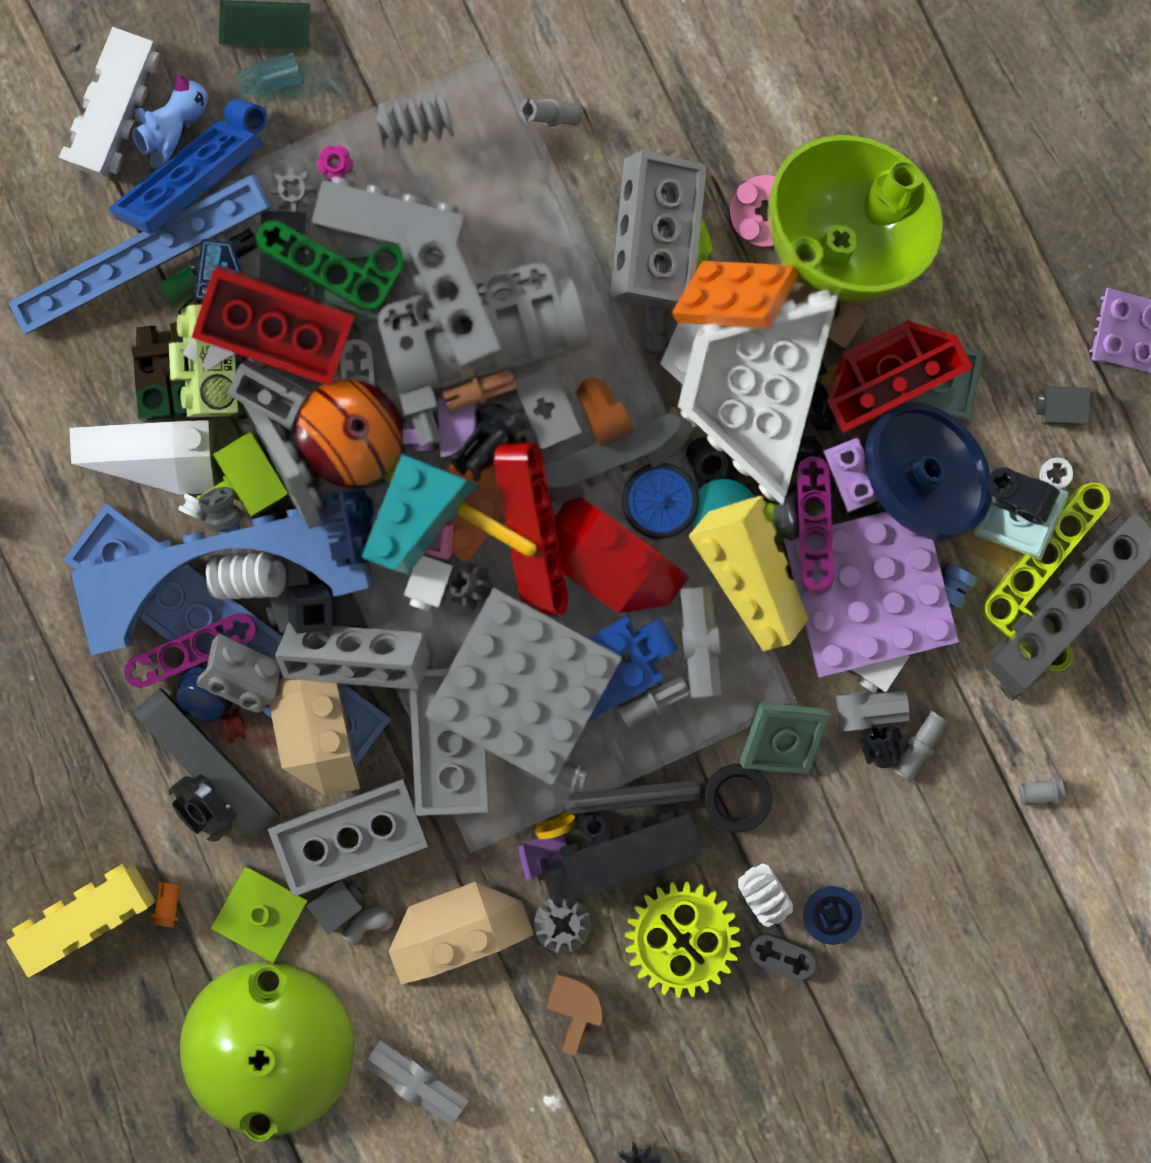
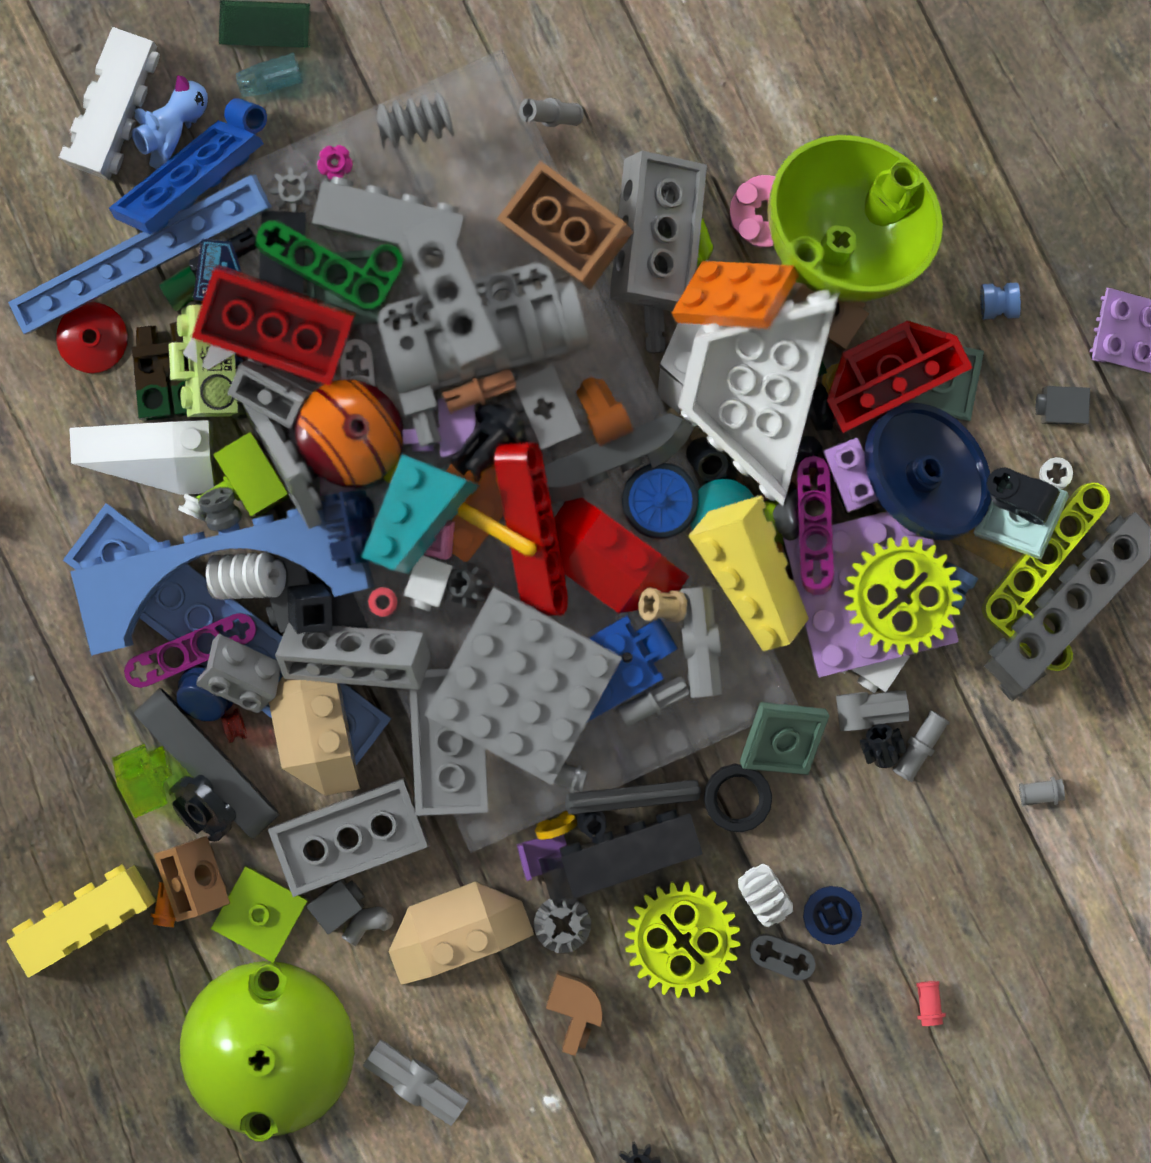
(109, 343): none -> red dish
(141, 778): none -> clear neon green brick
(192, 878): none -> medium nougat brick
(373, 605): none -> coral pin
(565, 225): none -> medium nougat brick
(662, 605): none -> tan bush
(669, 390): none -> white sticker
(924, 620): none -> neon yellow gear
(930, 1003): none -> coral pin
(997, 301): none -> medium blue wheel

